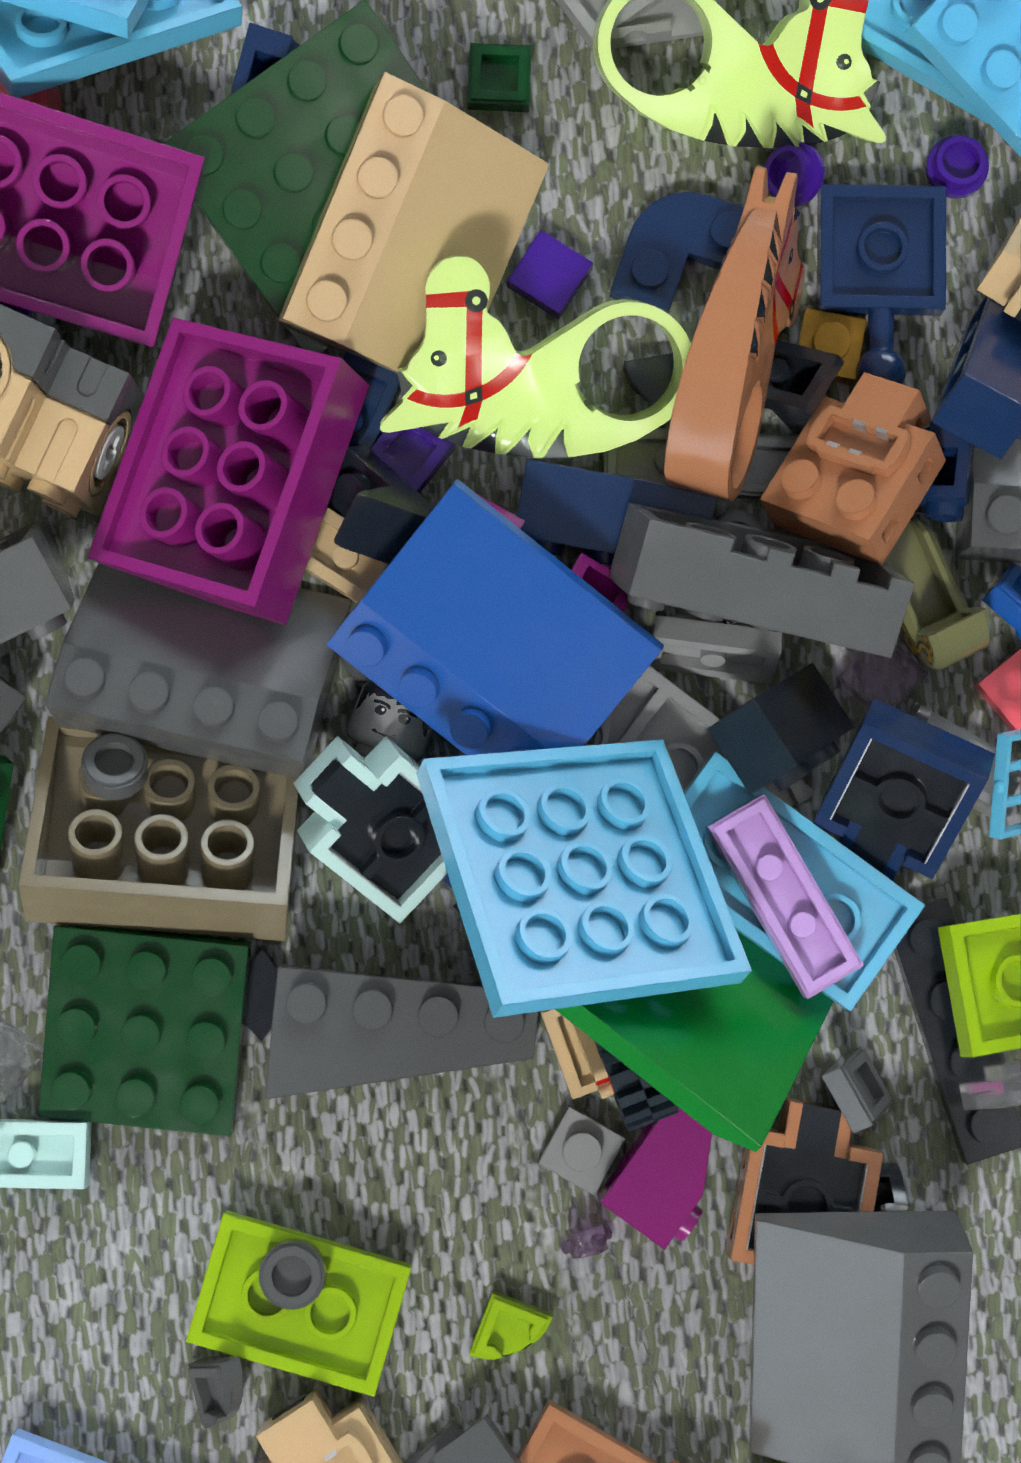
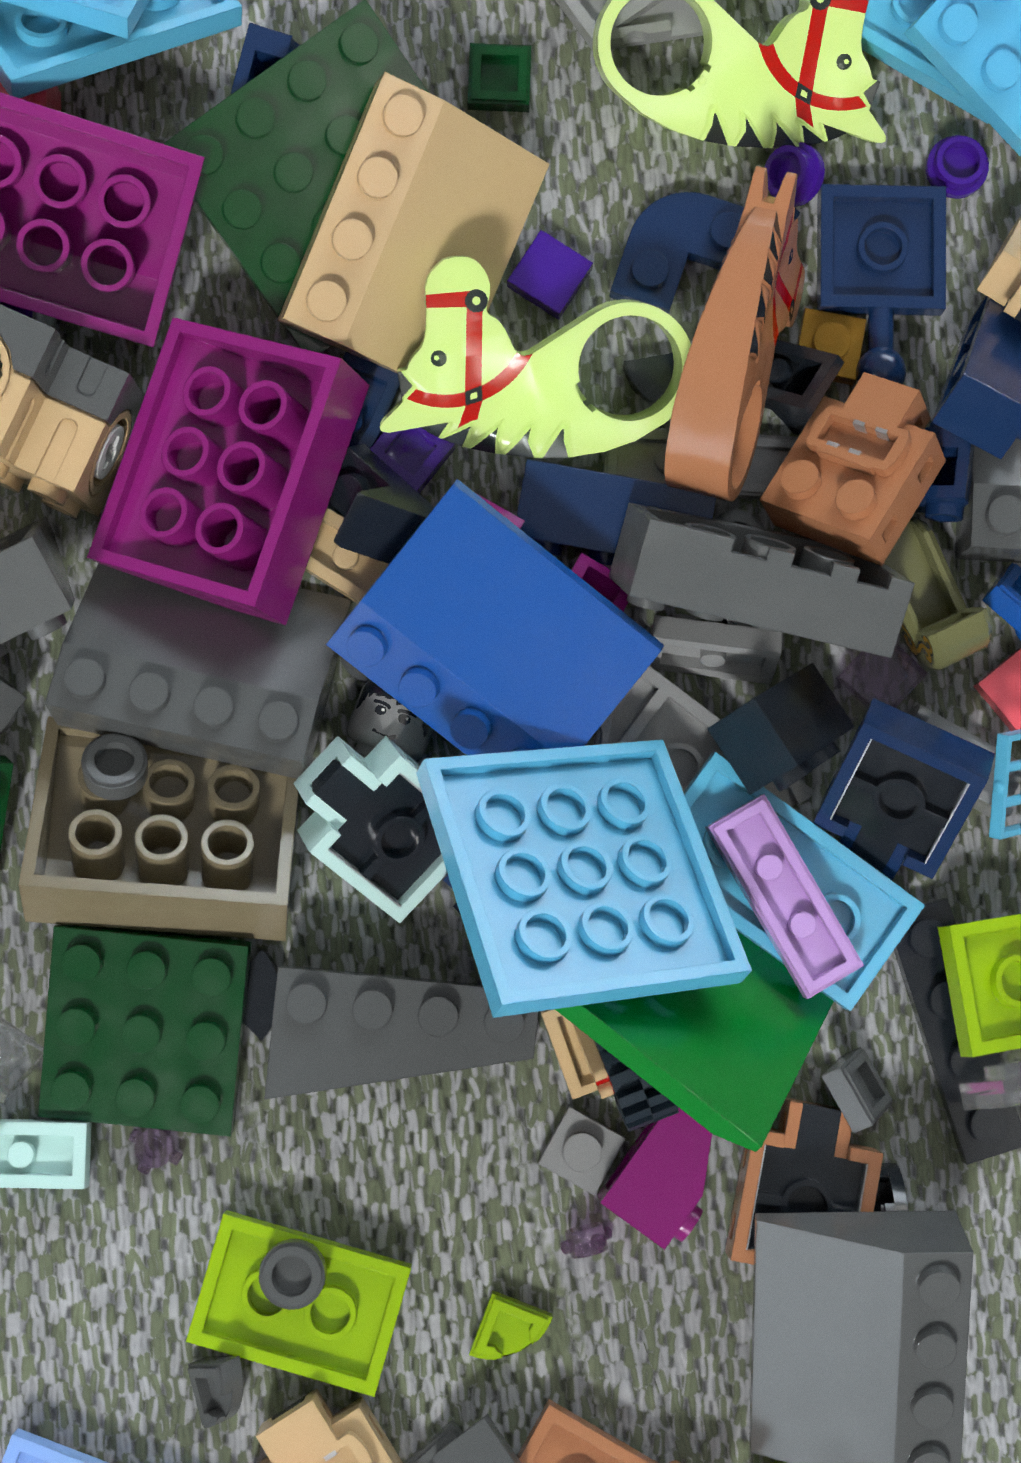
(154, 1148): none -> clear purple piece

